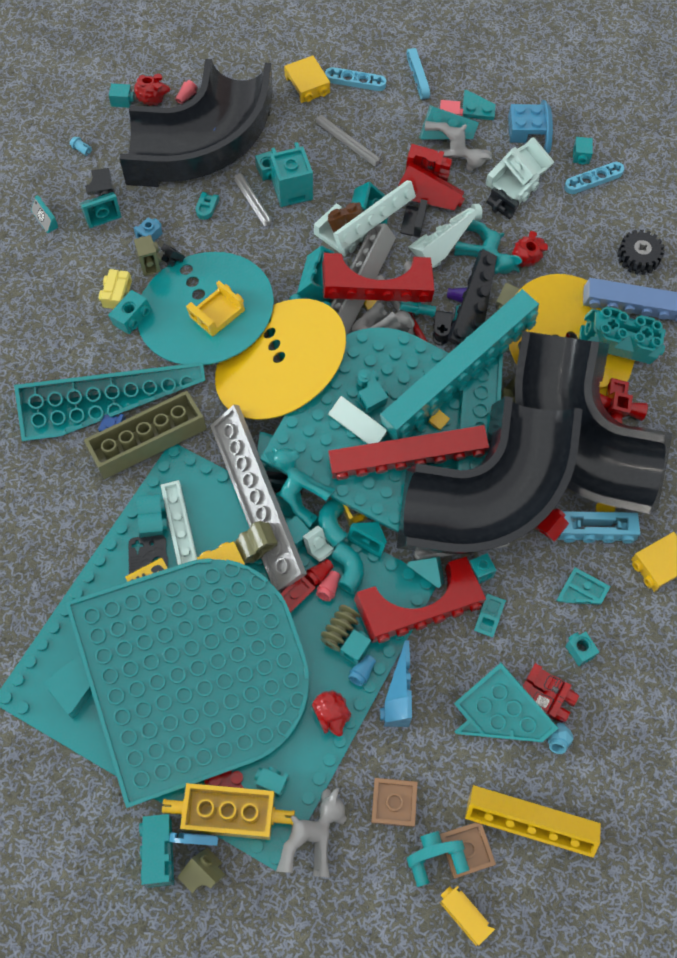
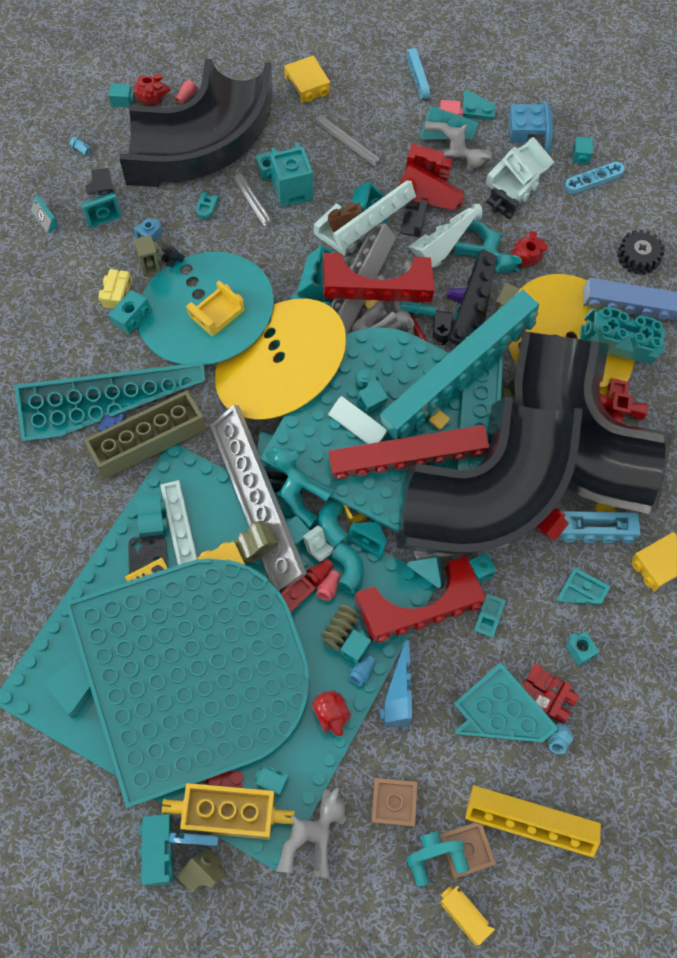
(356, 76): medium azure beam -> none

